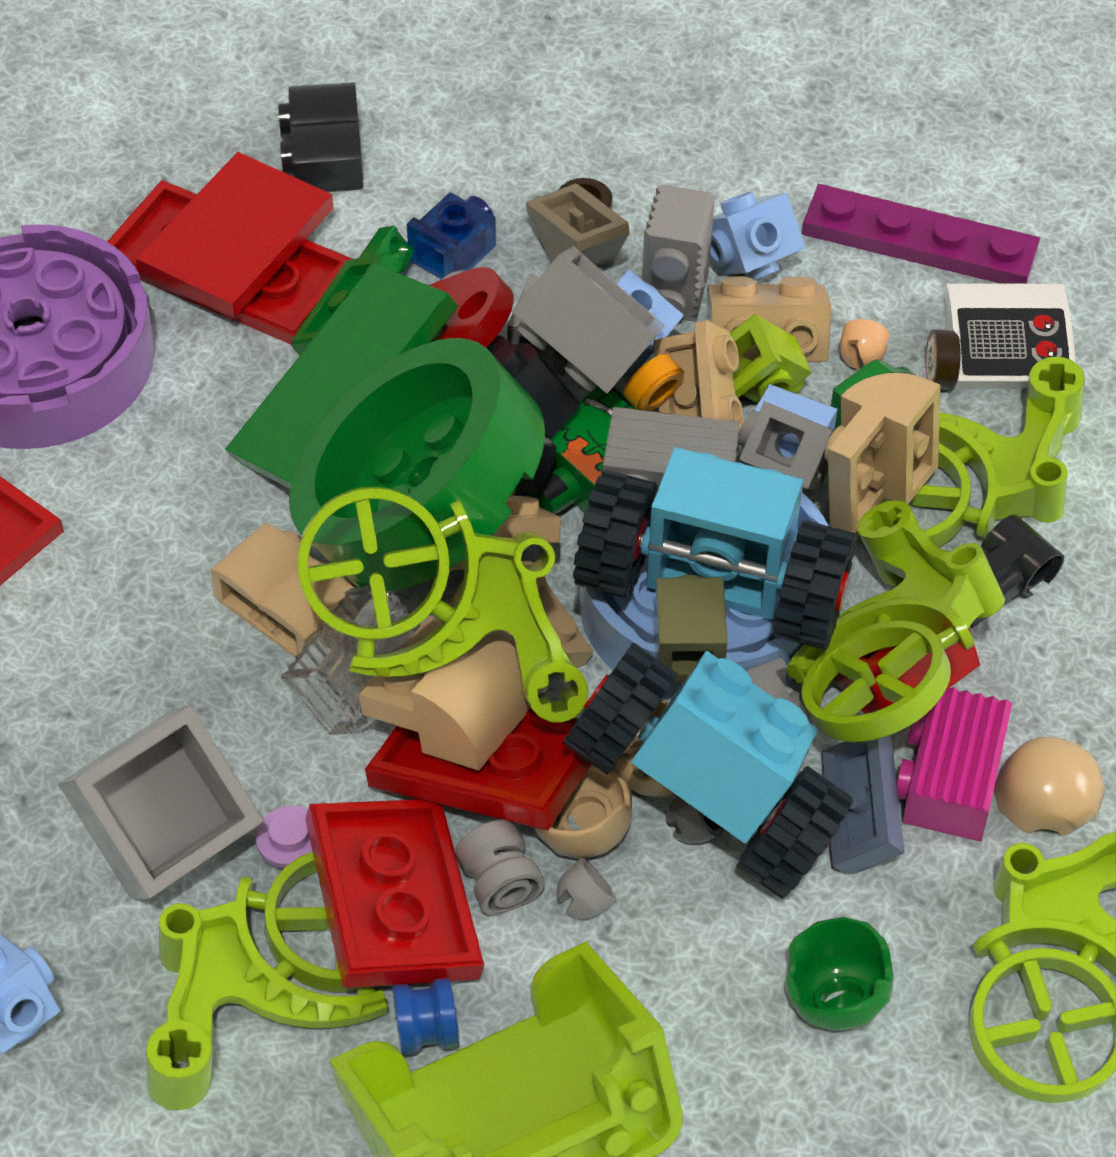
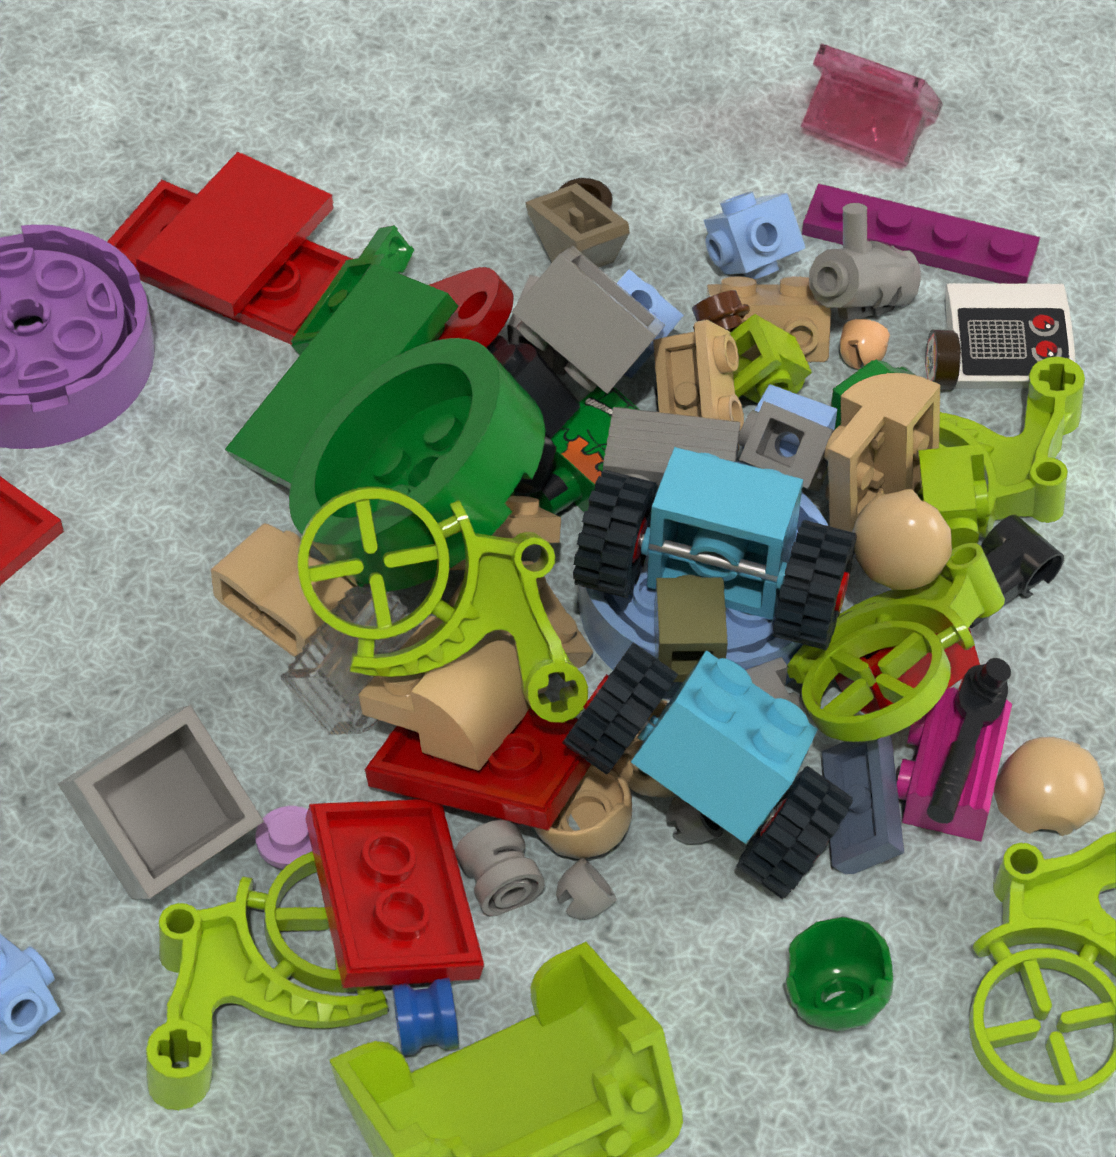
(323, 135): black brick -> none
(456, 227): clear blue brick -> none
(654, 383): light orange tile -> none
(679, 247): light grey brick -> none
(722, 309): none -> reddish brown plate
(863, 274): none -> light grey piece
(869, 105): none -> clear pink bracket
(901, 540): none -> tan hair
(957, 488): none -> lime brick
(980, 704): none -> black piece

